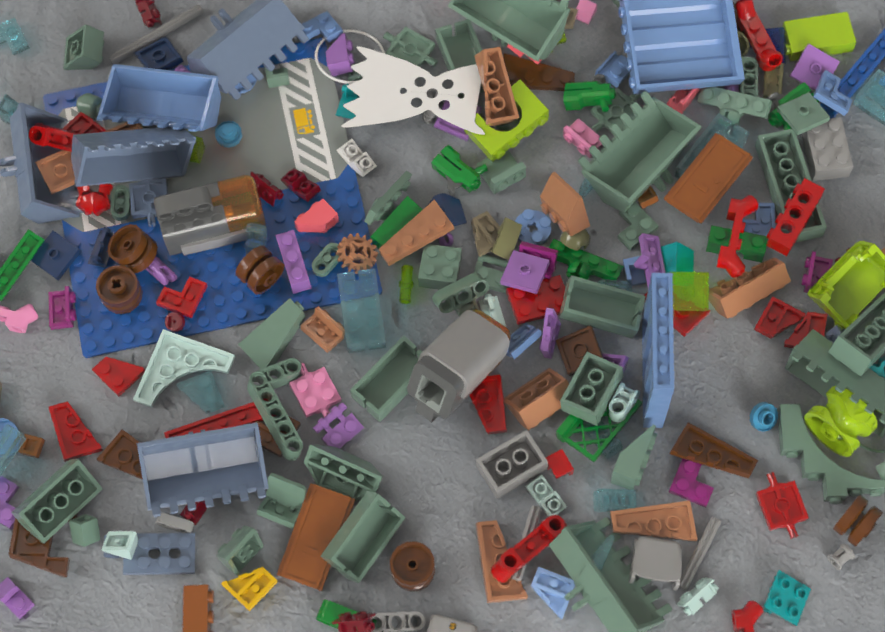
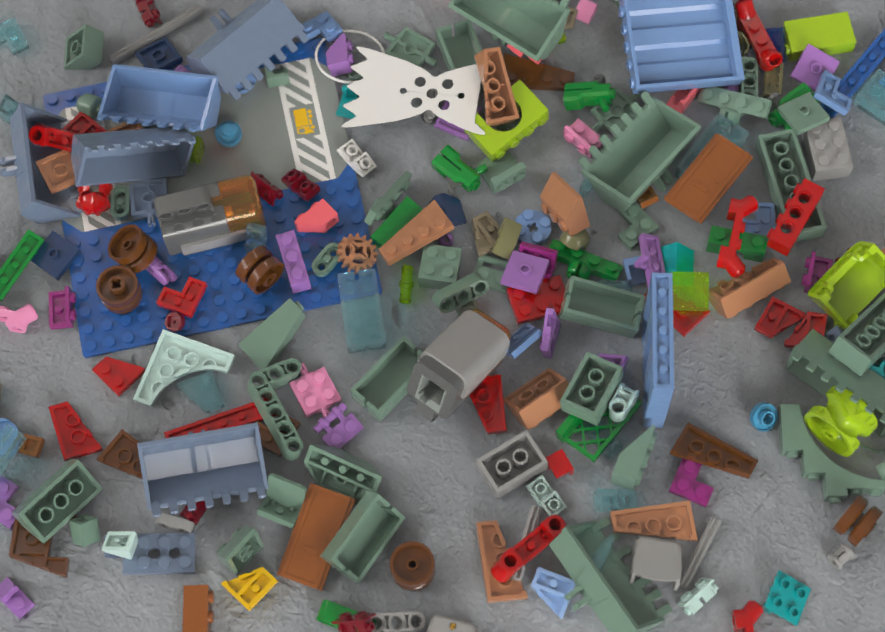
(99, 254): dark blue hinge -> none
(323, 329): nougat bracket -> none
(491, 306): light aqua hinge -> none
(575, 346): reddish brown plate -> none
(614, 69): medium blue plate -> none
(782, 505): red plate -> none

